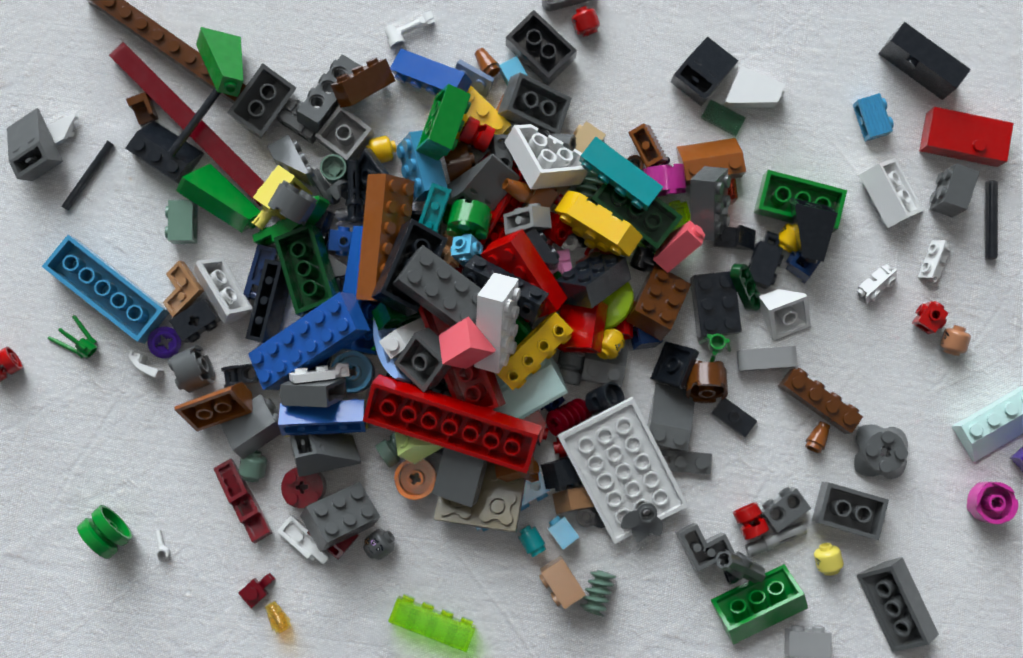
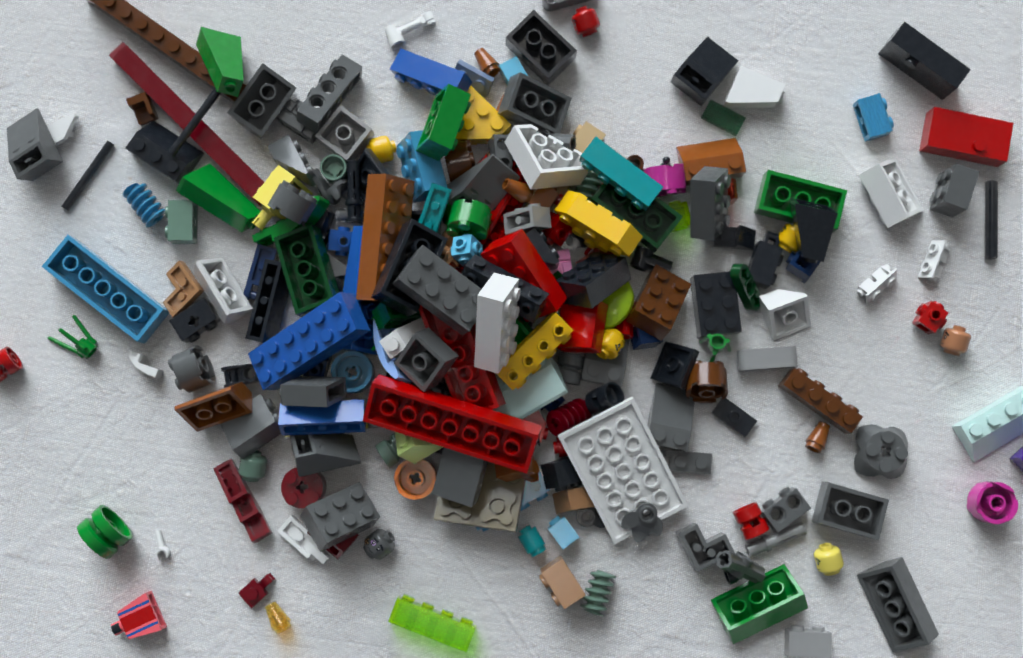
(139, 617): none -> torso
(143, 204): none -> dark azure piece
(160, 350): dark purple gear -> none
(321, 373): white hinge -> none
(362, 82): reddish brown brick -> none
(464, 345): coral slope -> none
(476, 134): red wheel -> none
(647, 145): dark orange brick -> none
(679, 246): coral slope -> none

